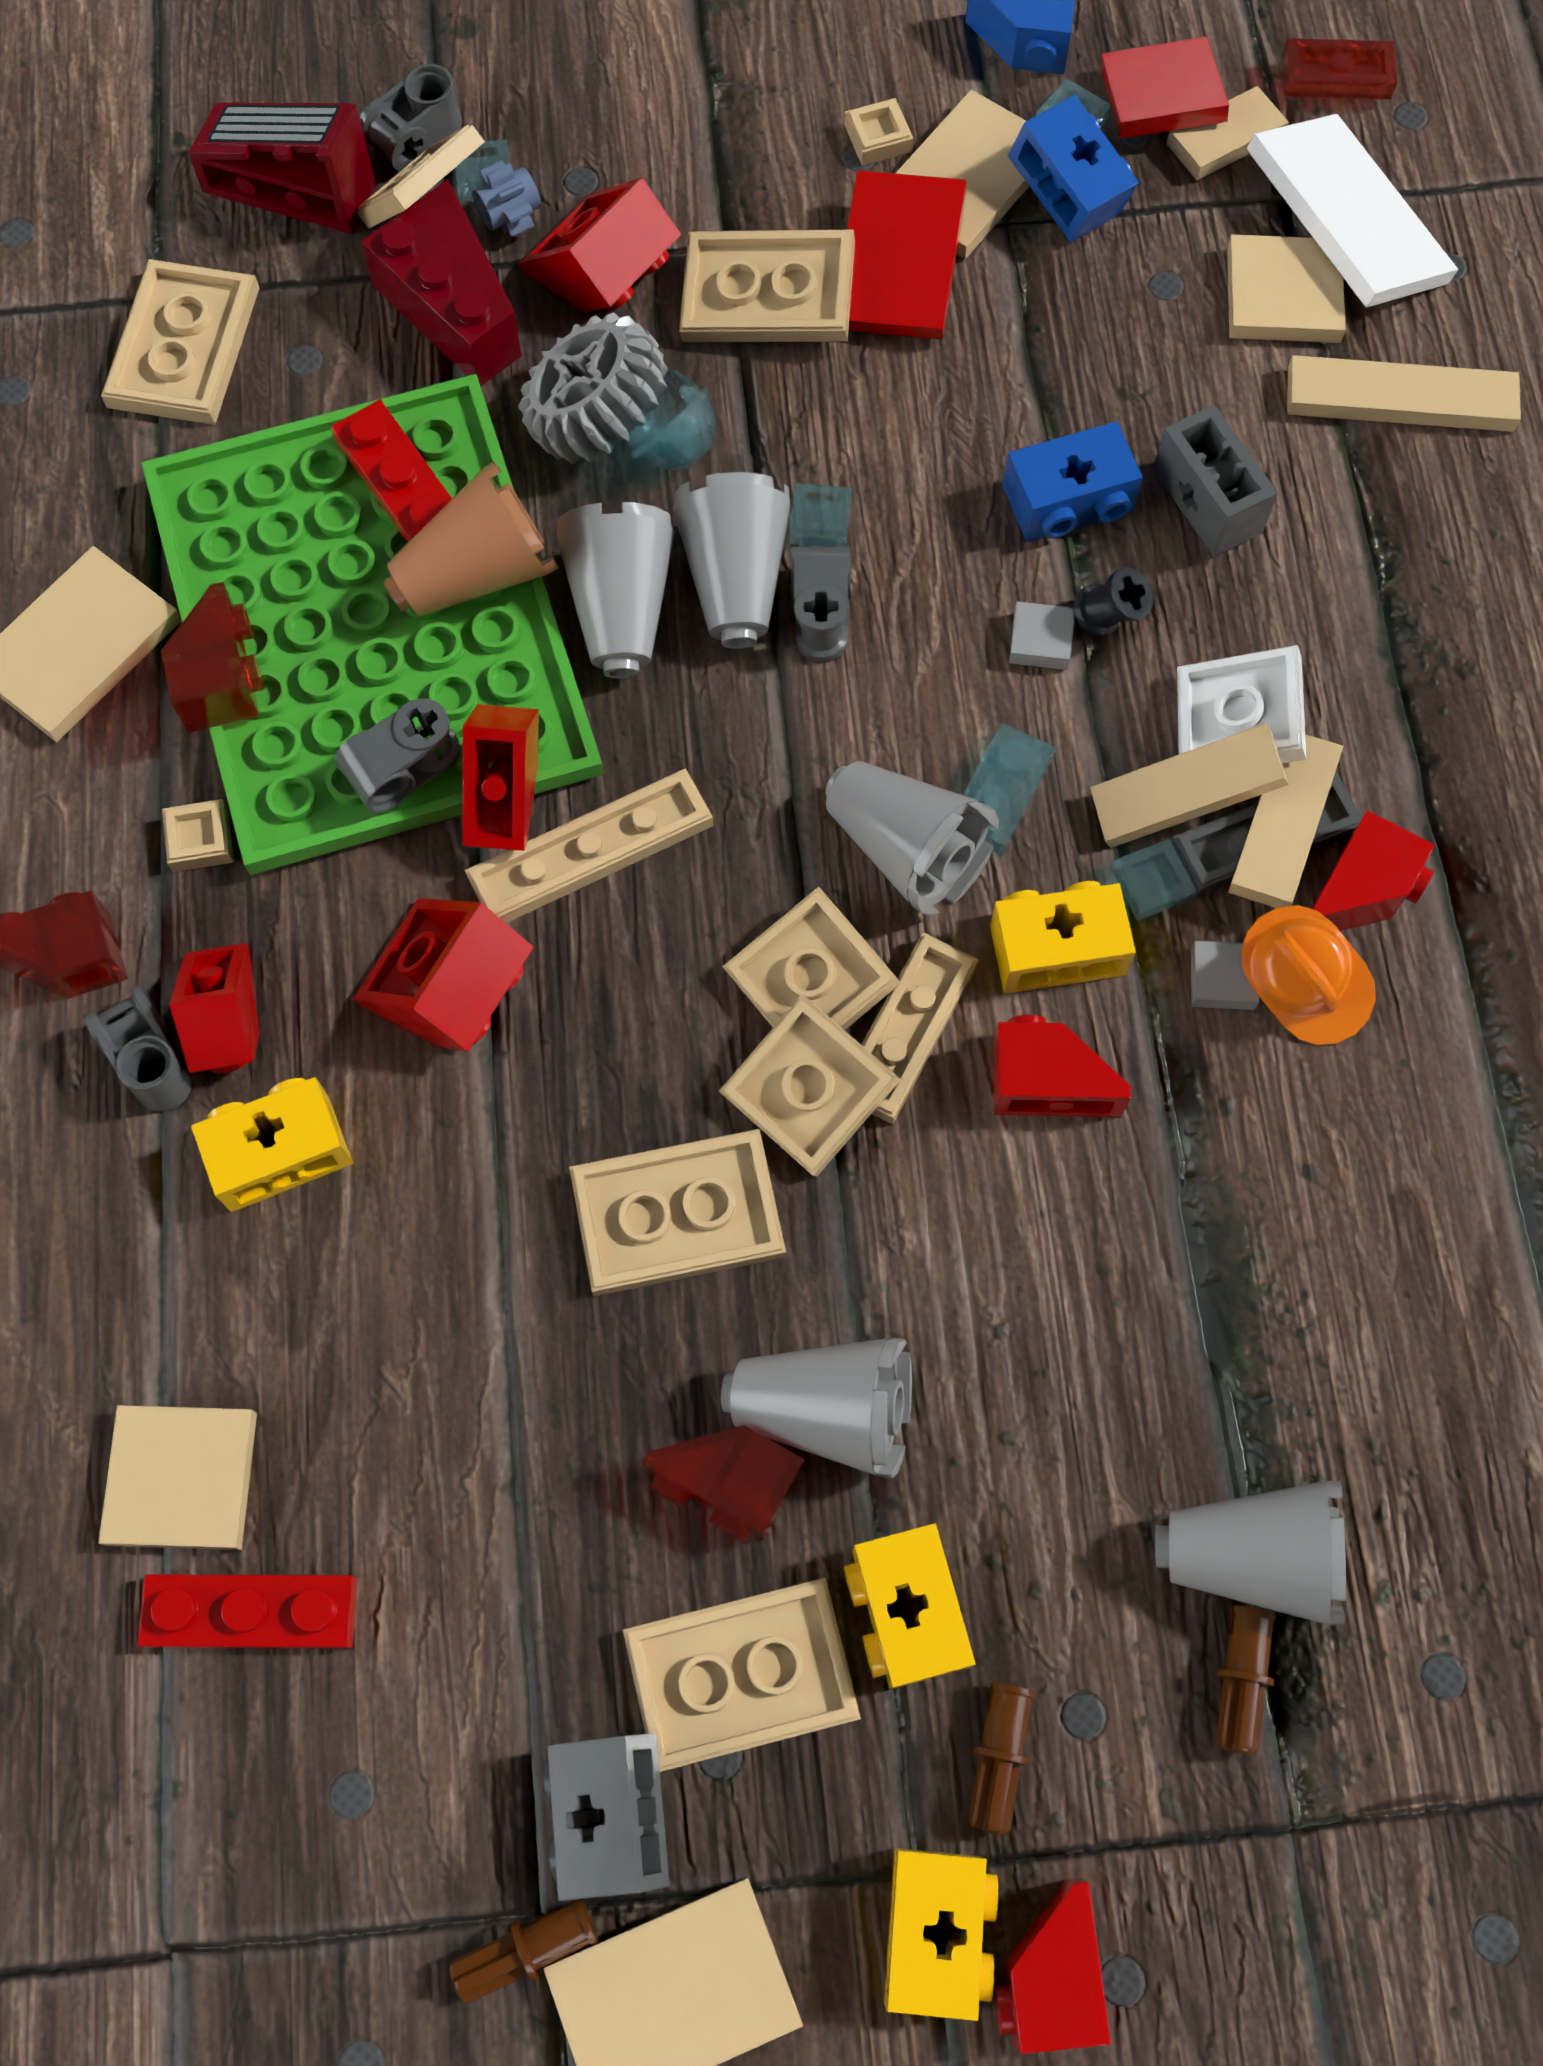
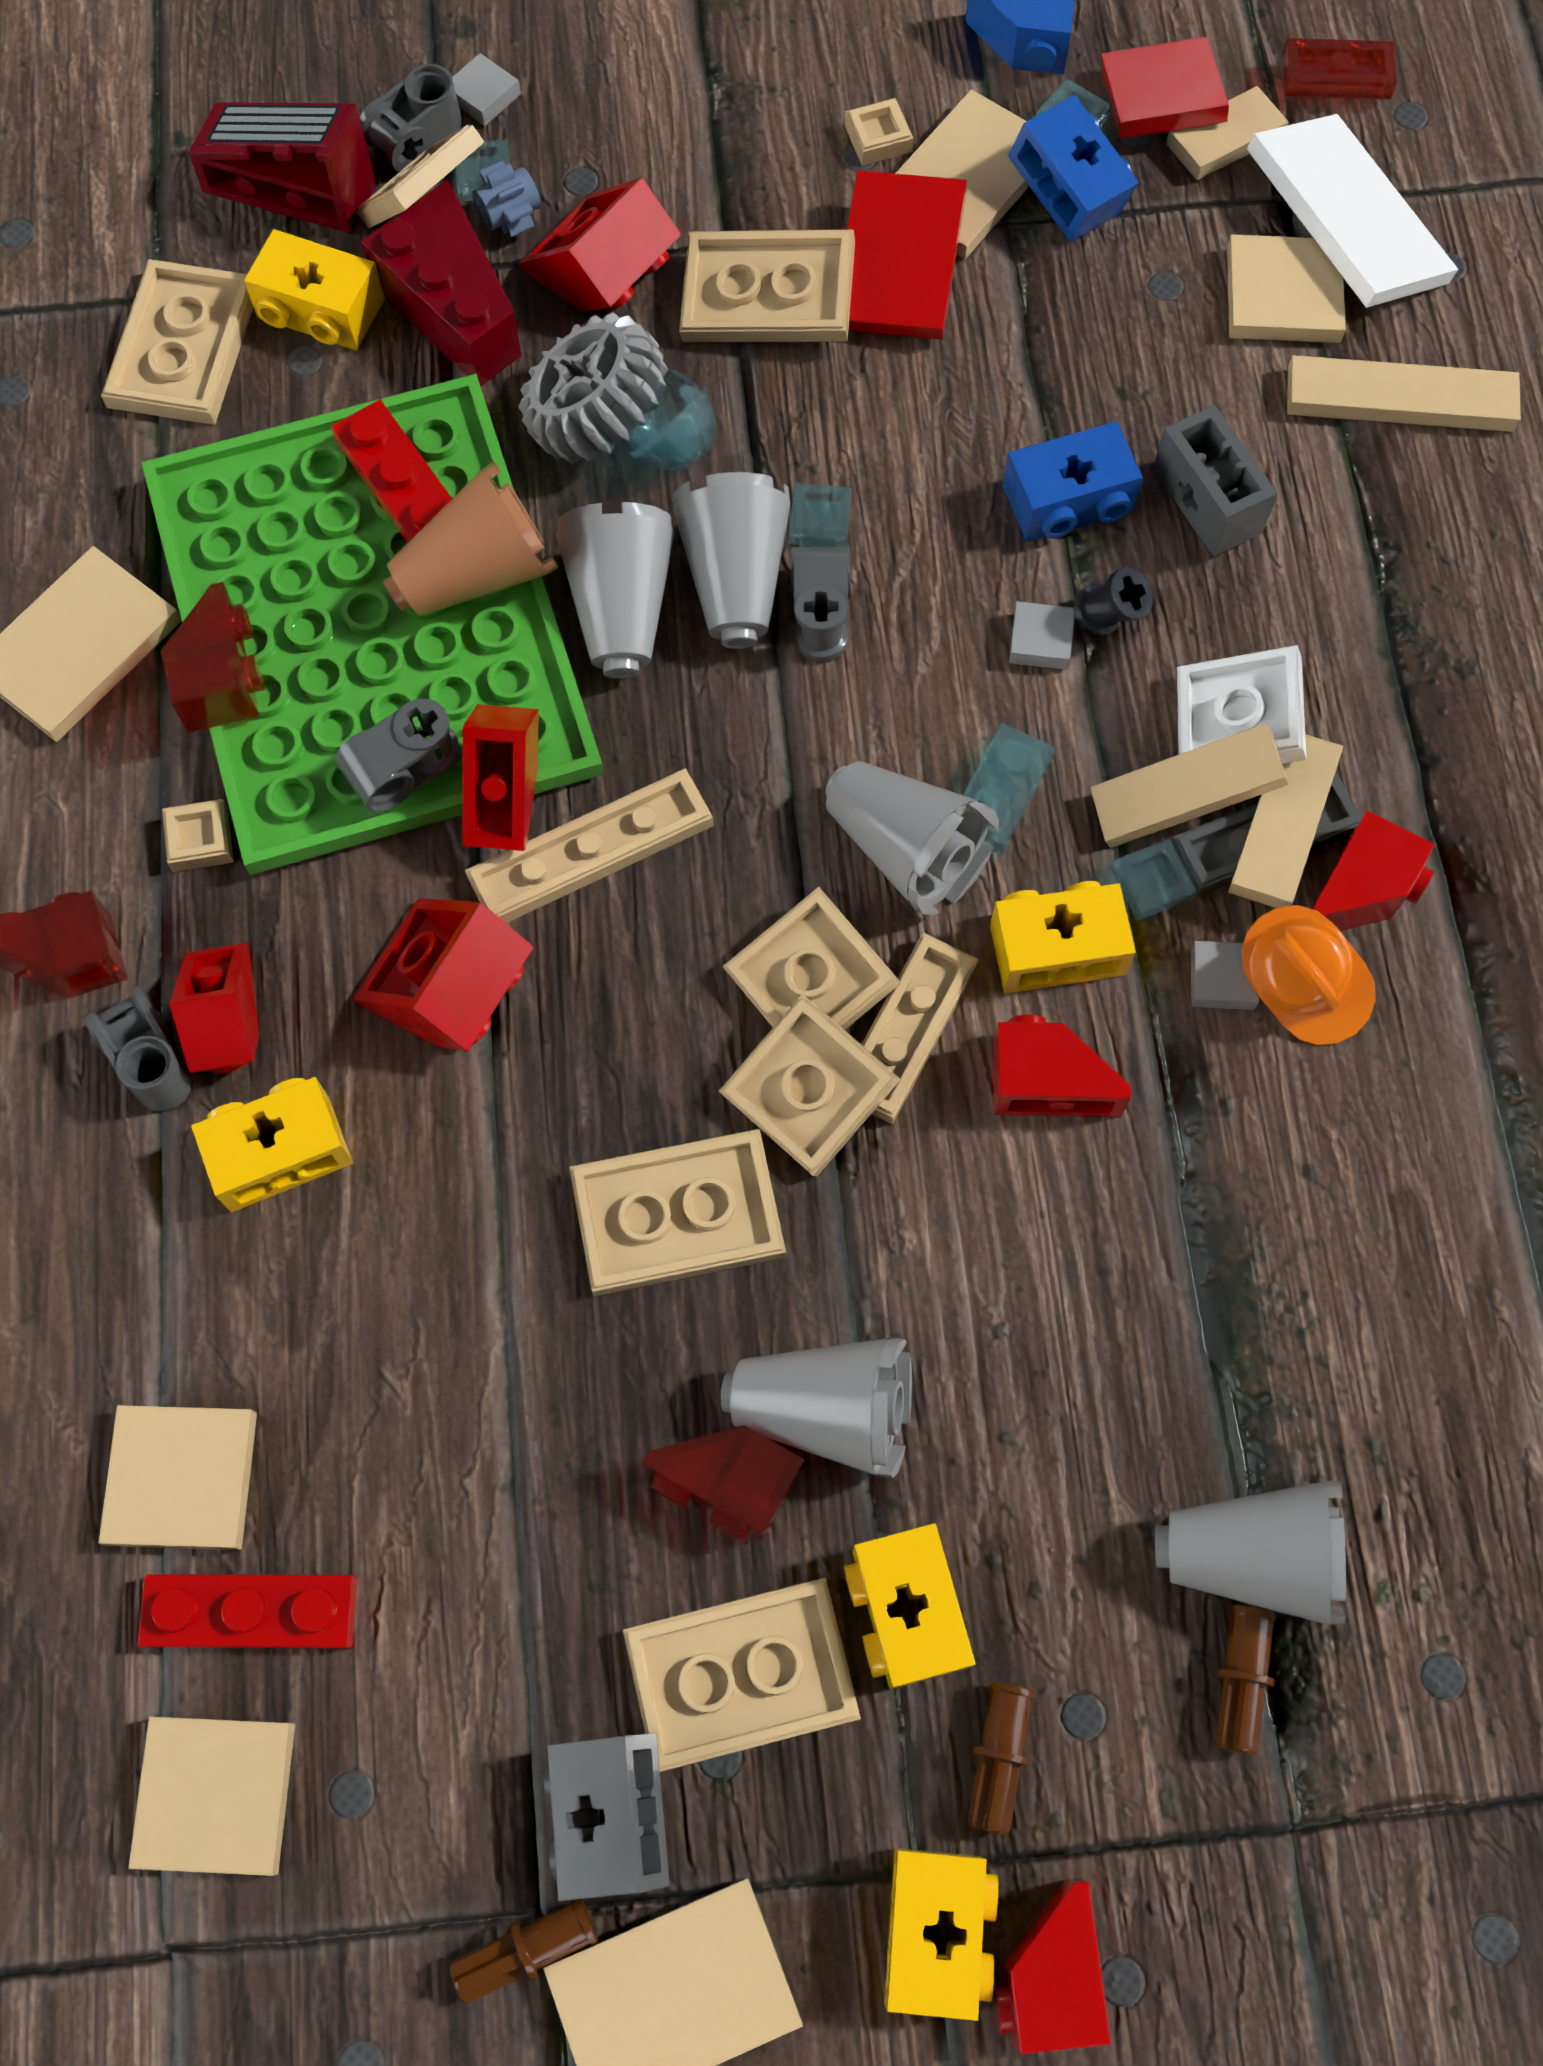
(212, 1796): none -> tan tile
(314, 290): none -> yellow brick
(484, 89): none -> light grey tile

